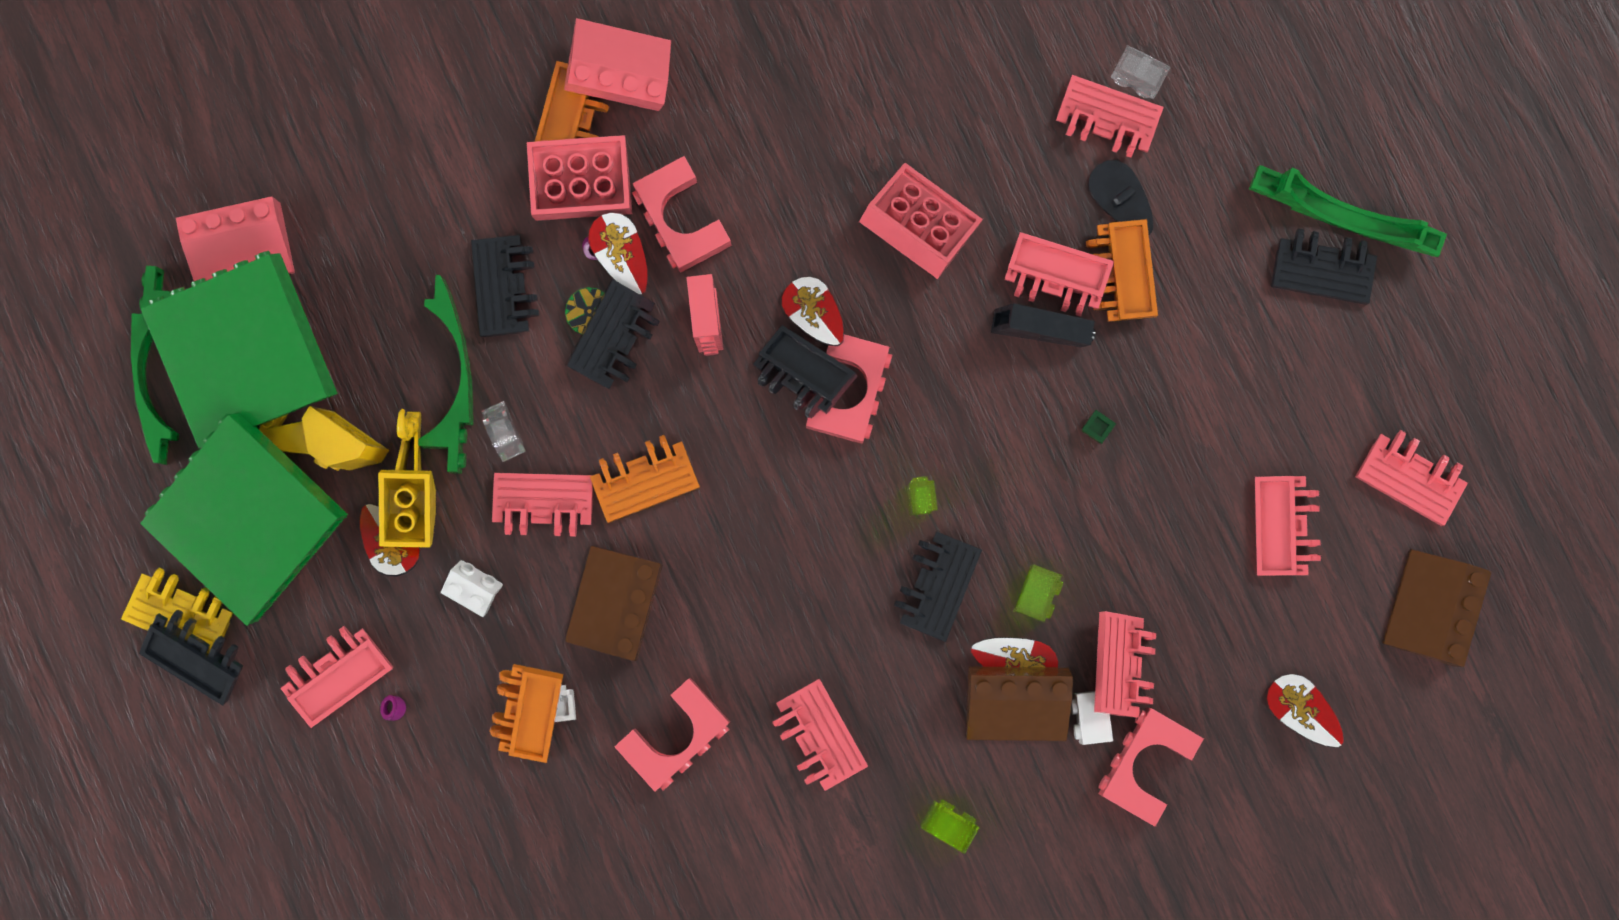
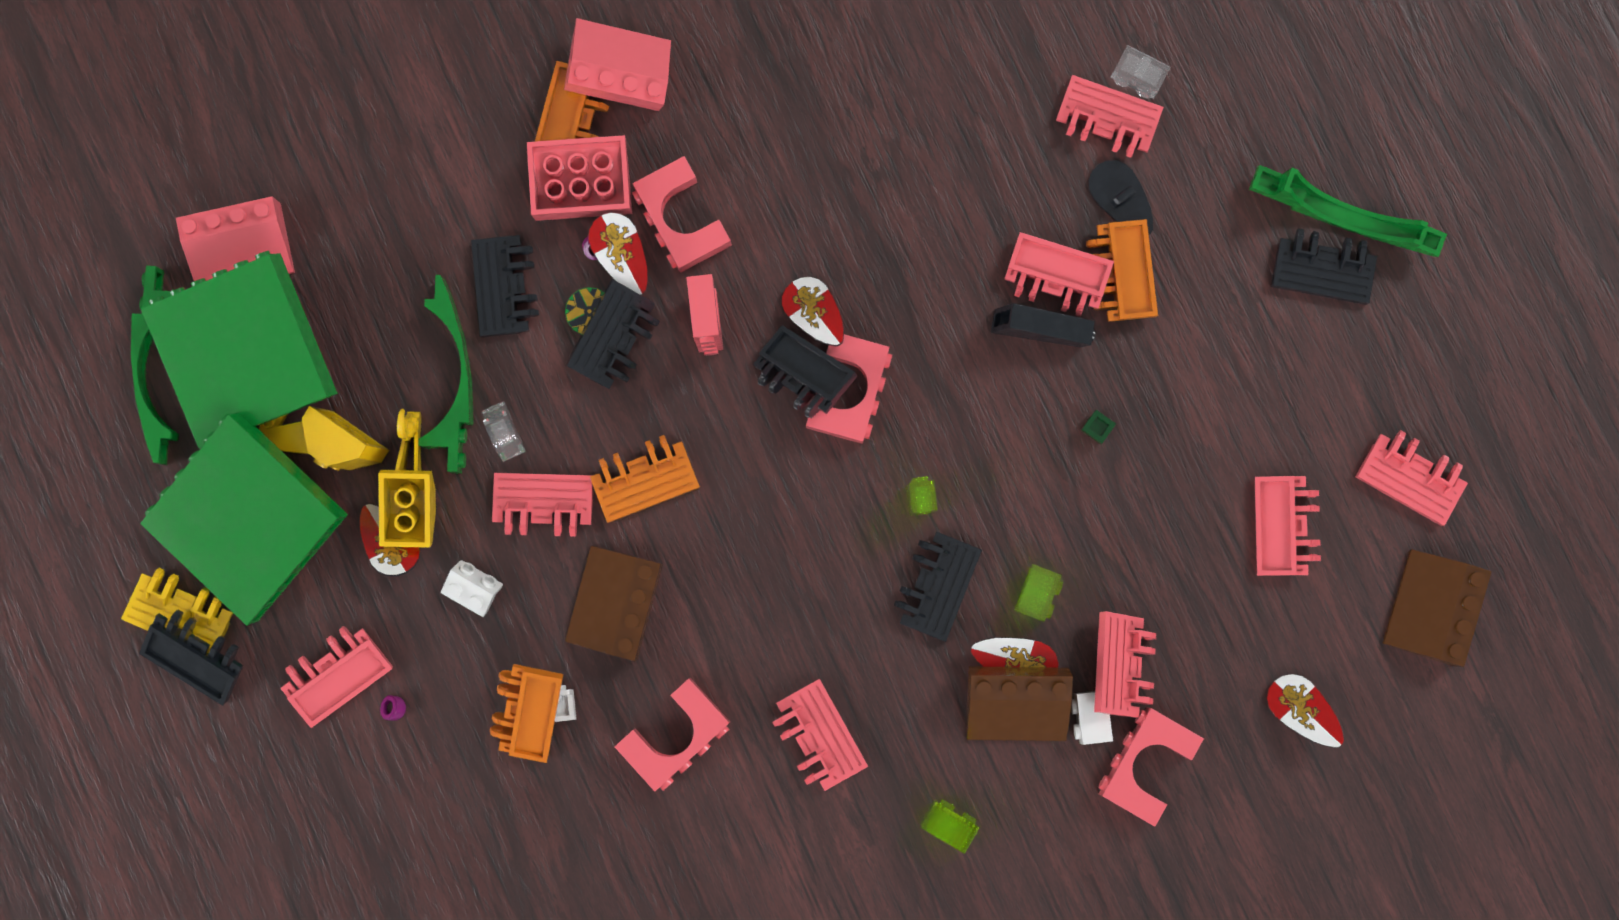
(920, 220): coral slope -> none

